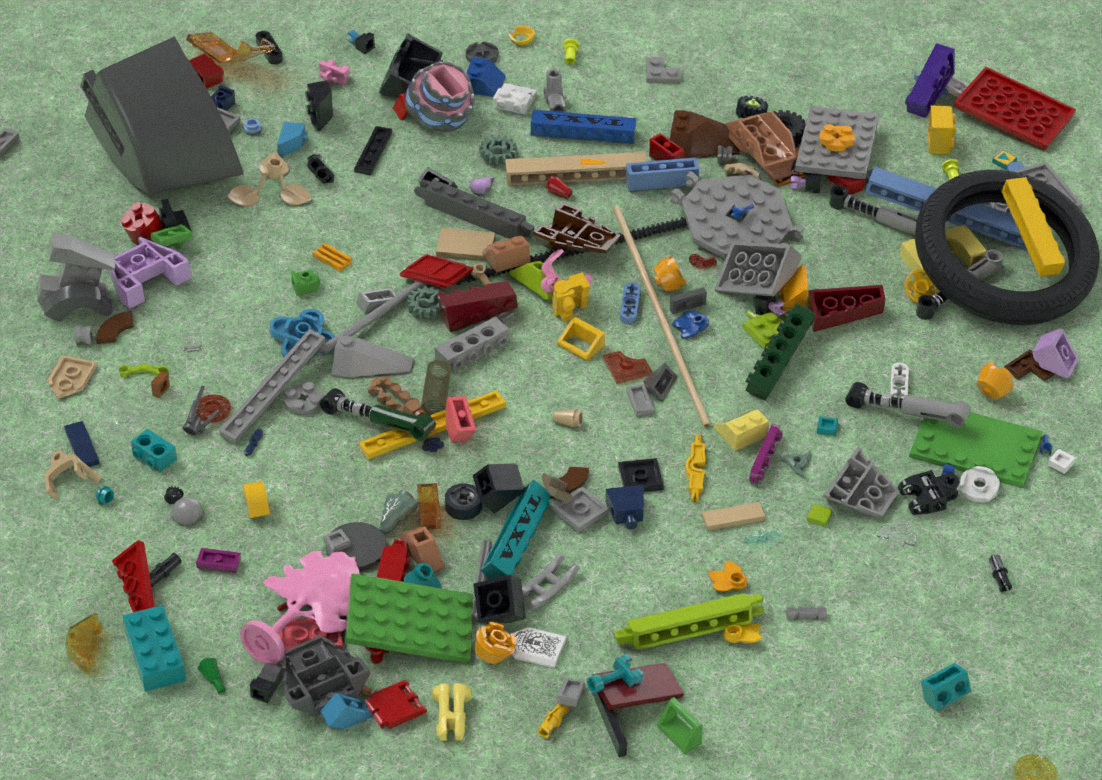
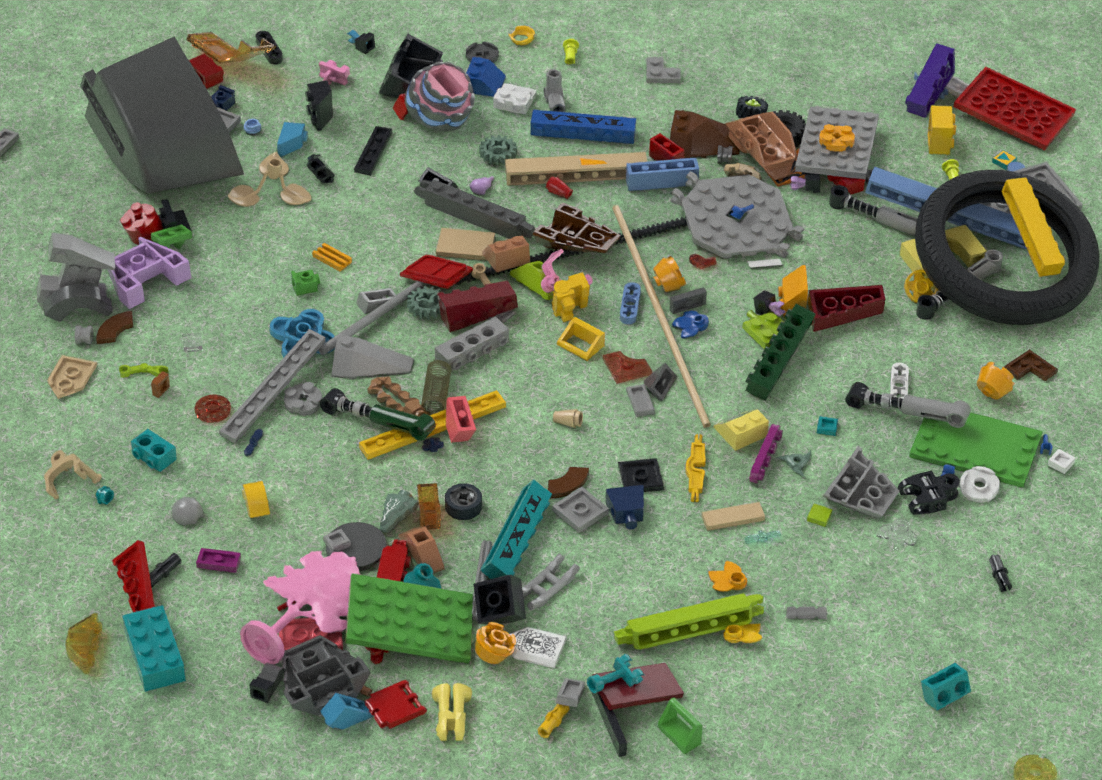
(81, 443): dark blue tile -> none
(178, 494): black bush -> none
(193, 423): dark grey plant -> none
(209, 668): green cone -> none
(498, 485): black slope -> none
(556, 488): dark tan slope -> none
(757, 268): light grey slope -> none
(1055, 353): lavender slope -> none

